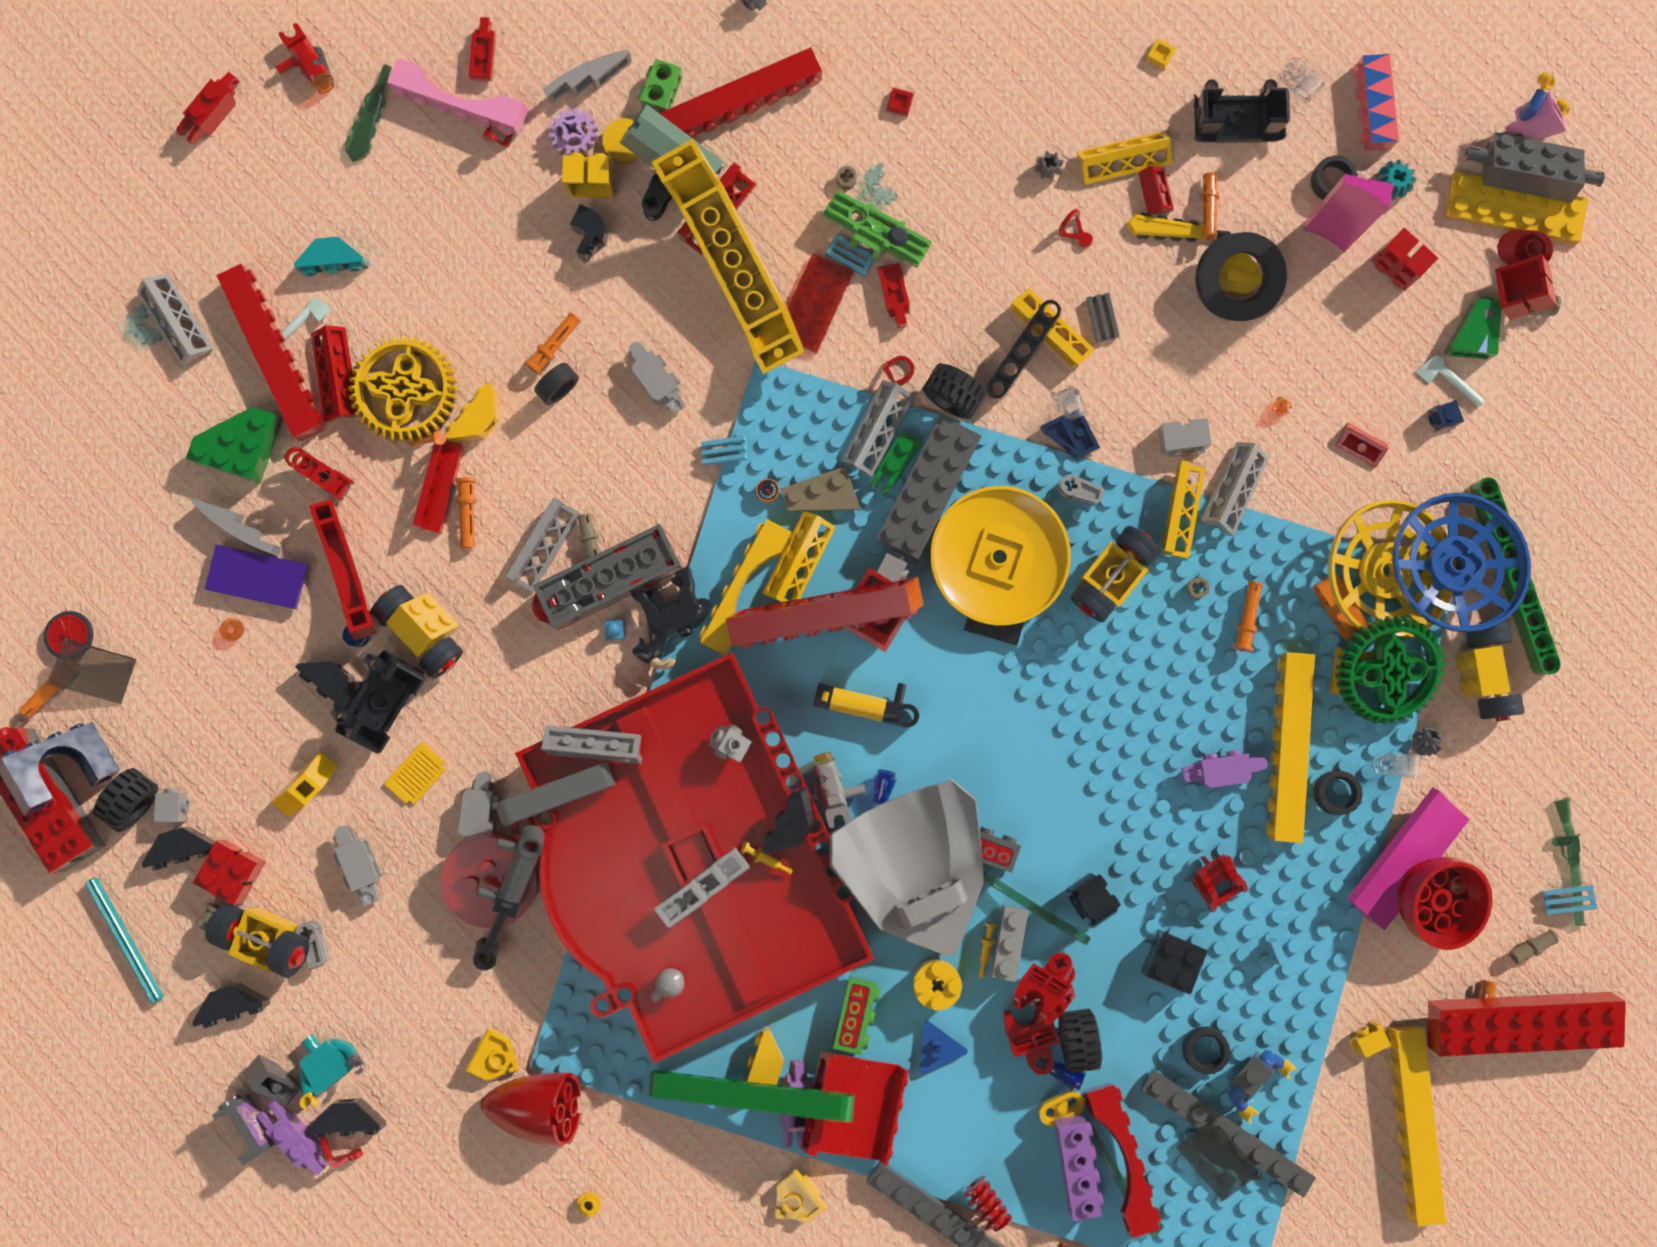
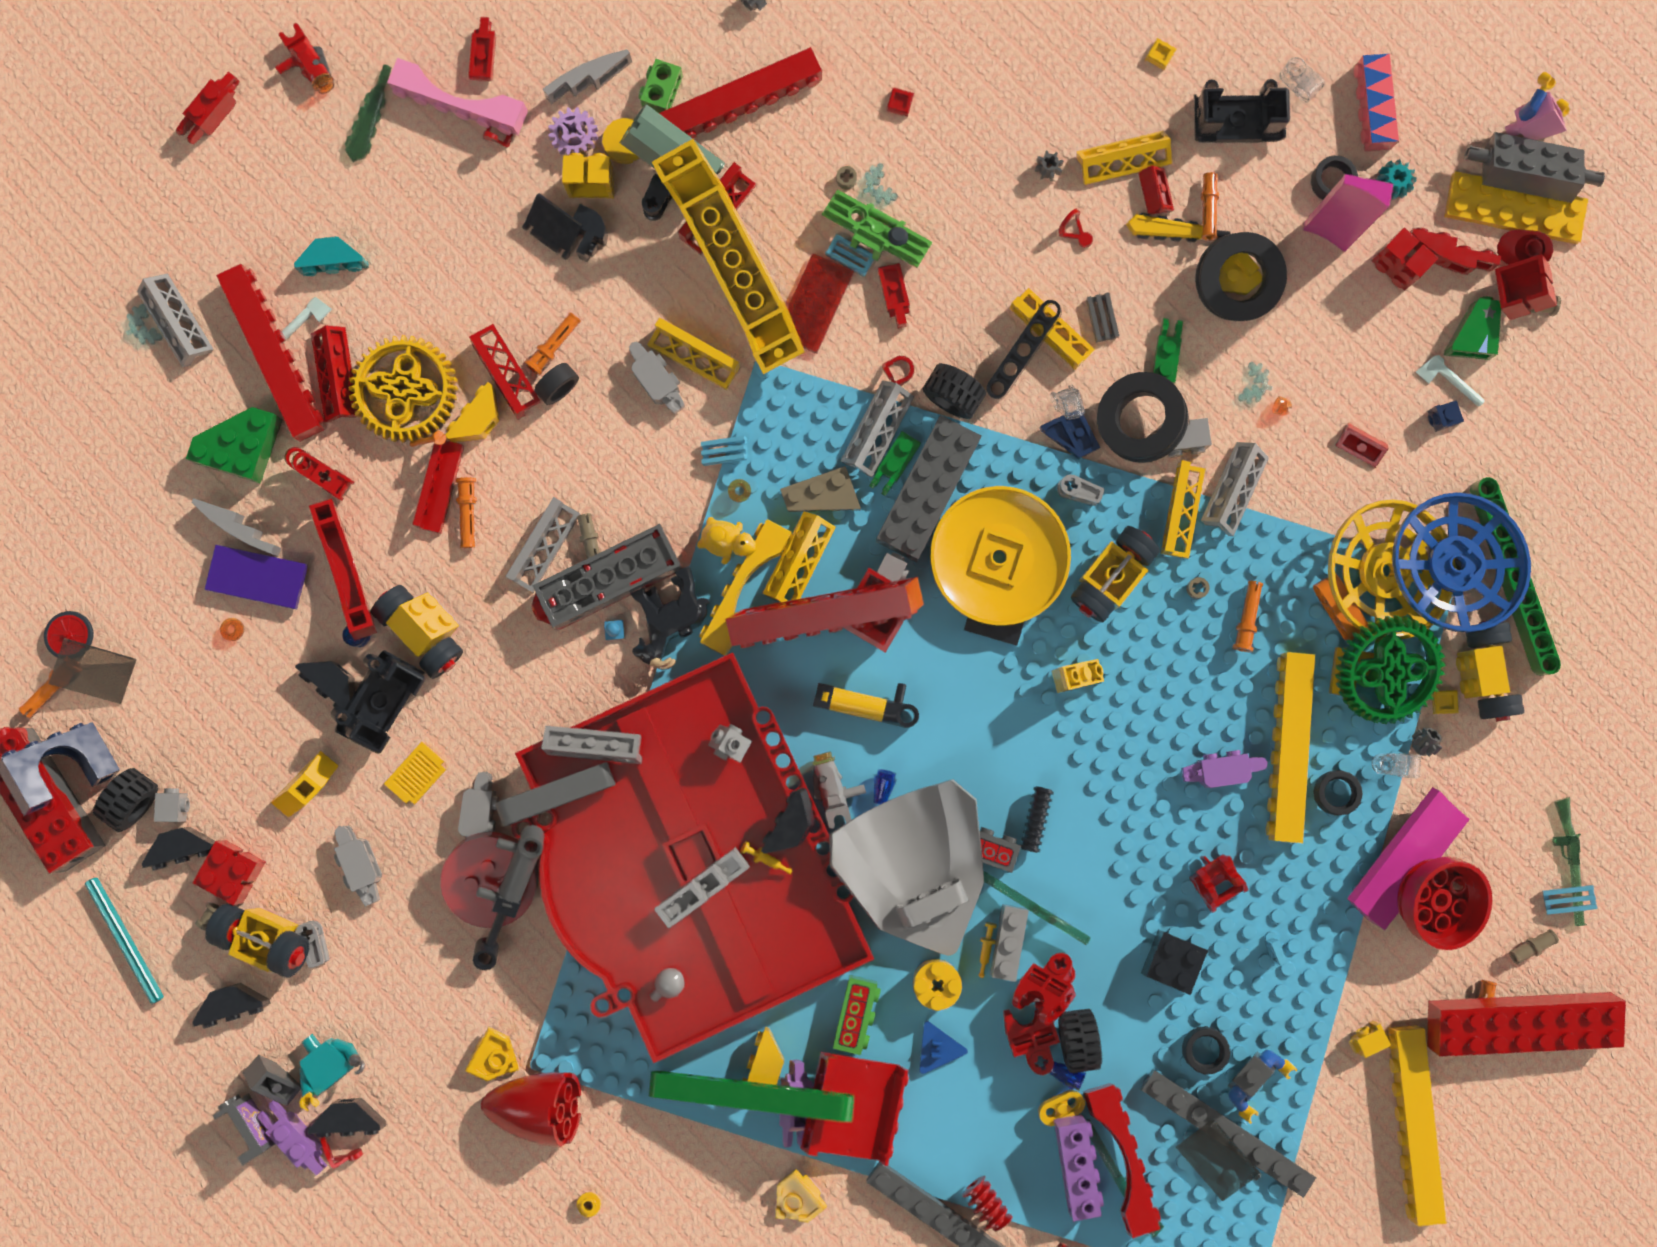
(497, 376): none -> red fence
(552, 226): none -> black piece
(699, 347): none -> yellow fence
(724, 537): none -> yellow animal
(736, 484): none -> clear orange plate
(767, 490): black tile -> none
(1036, 819): none -> black piece
(1077, 675): none -> yellow slope
(1093, 899): black brick -> none
(1128, 389): none -> black tyre
(1168, 351): none -> green hinge
(1260, 378): none -> clear light blue animal
(1445, 702): none -> yellow tile
(1454, 258): none -> red slope

